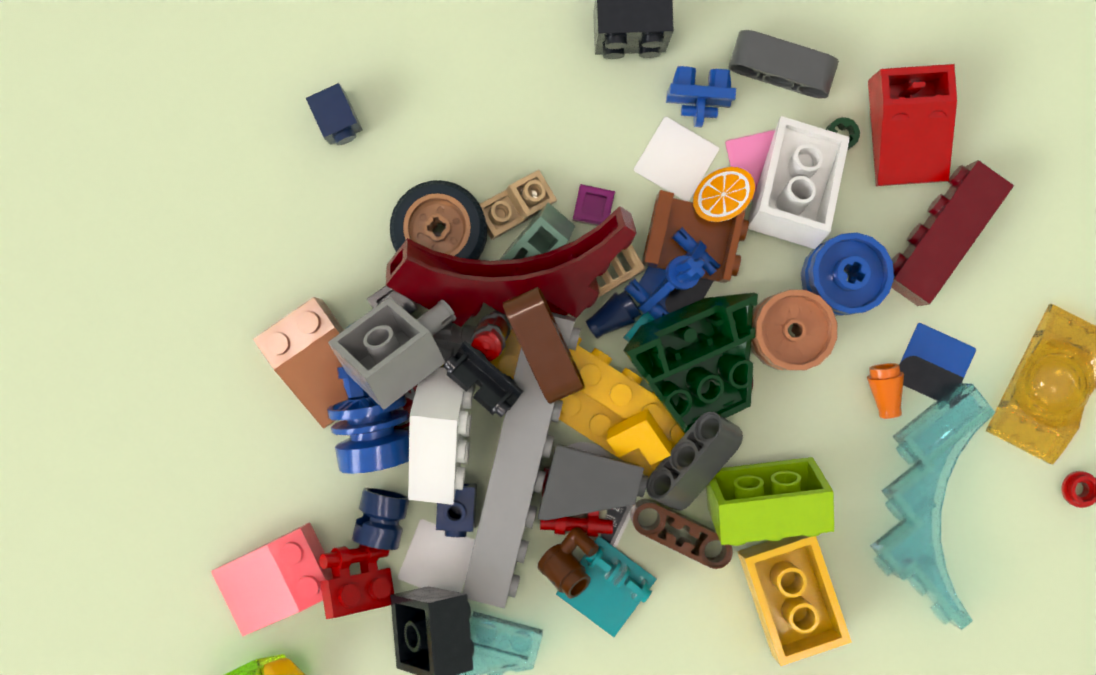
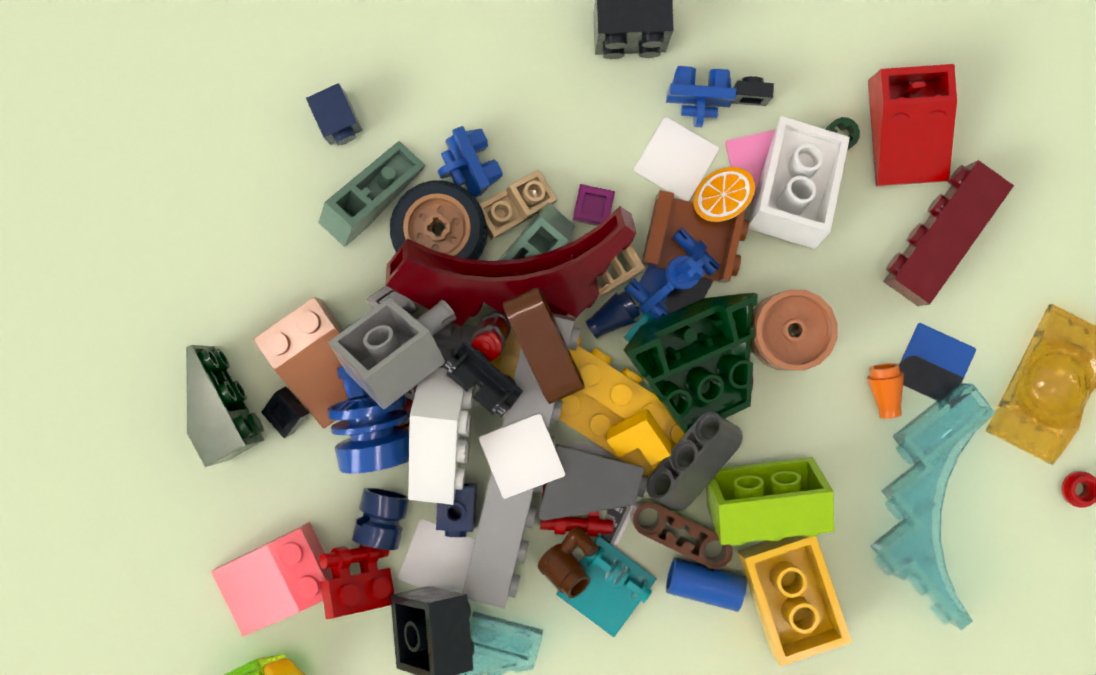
(216, 408): none -> slope
(285, 412): none -> black plate
(369, 193): none -> sand green slope
(463, 162): none -> blue hips
(521, 456): none -> white sticker
(706, 586): none -> blue pin
(753, 91): none -> black plate
(783, 64): dark grey beam -> none
(864, 261): blue wheel -> none

